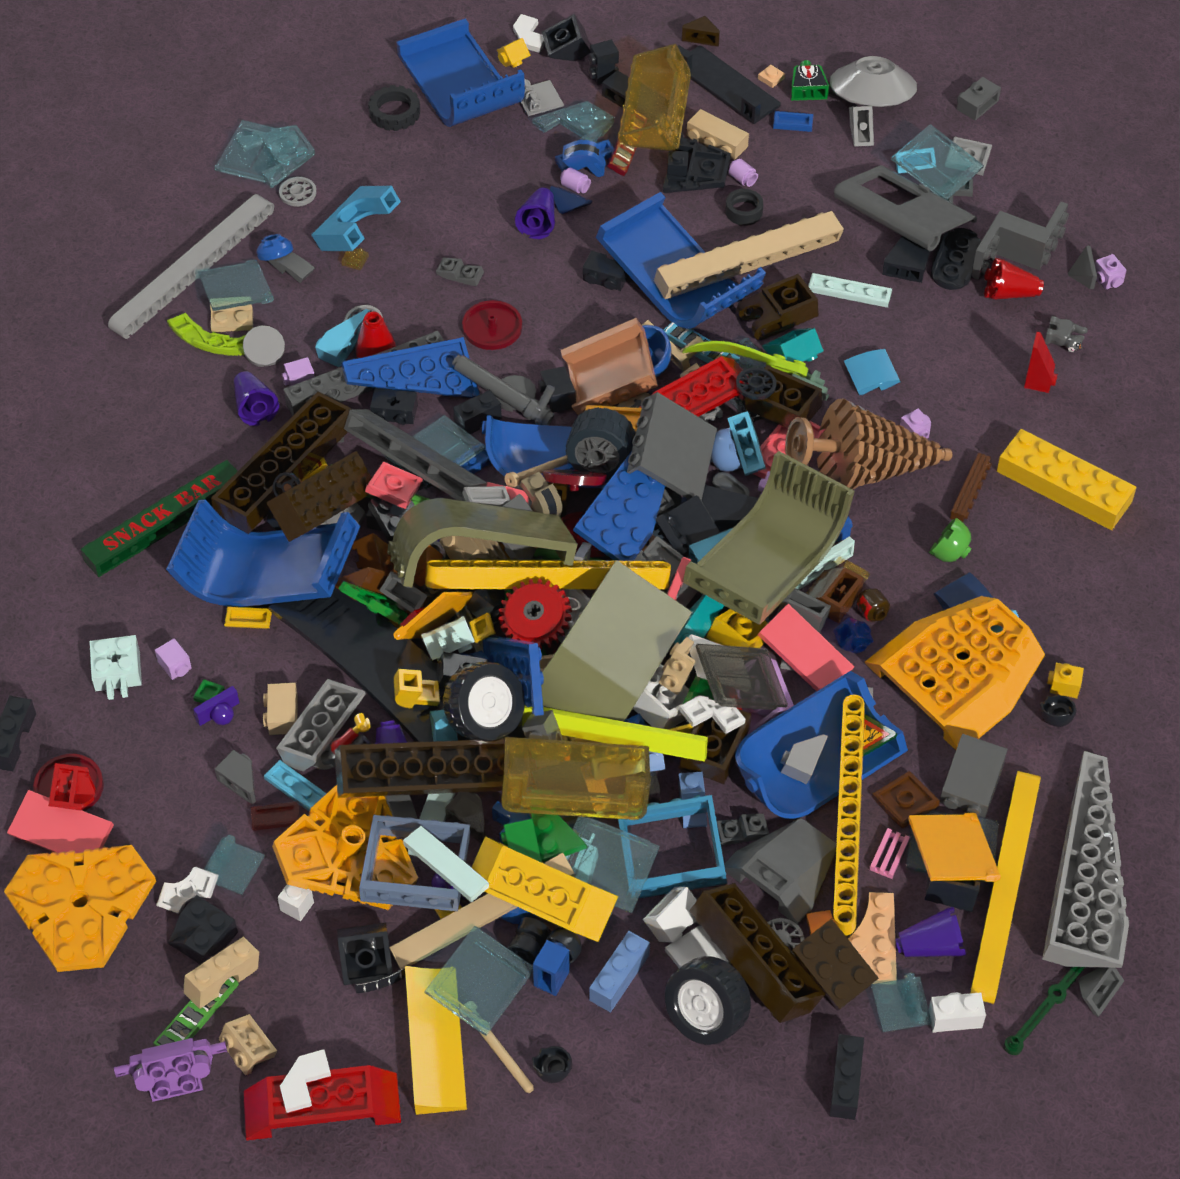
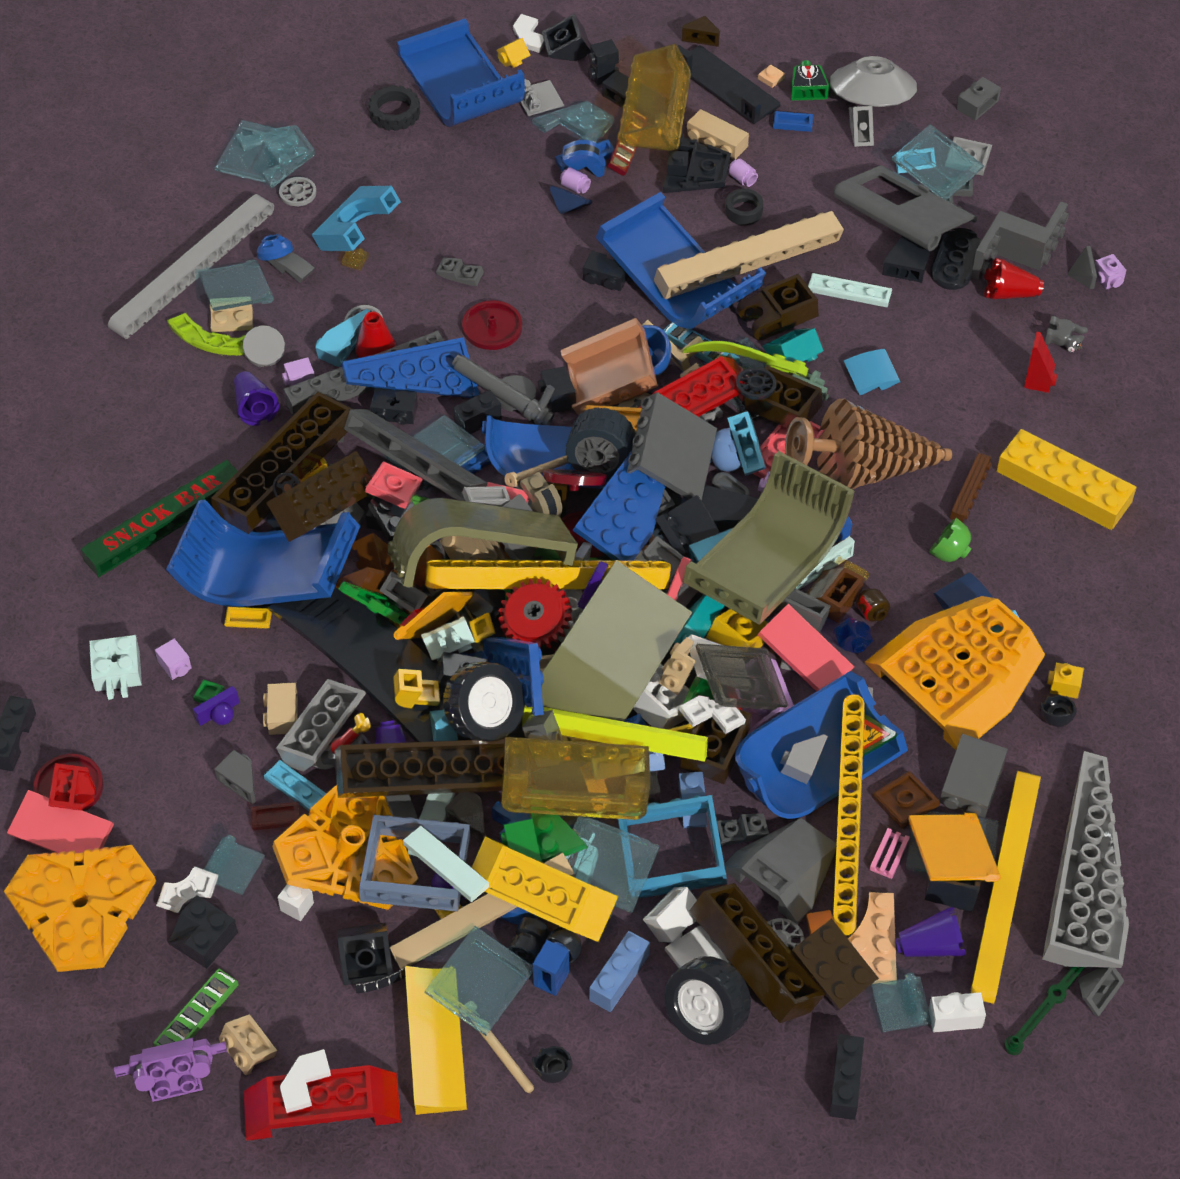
(205, 981): tan arch -> none
(537, 214): dark purple cone -> none
(592, 585): none -> dark purple tile
(917, 423): lavender brick -> none

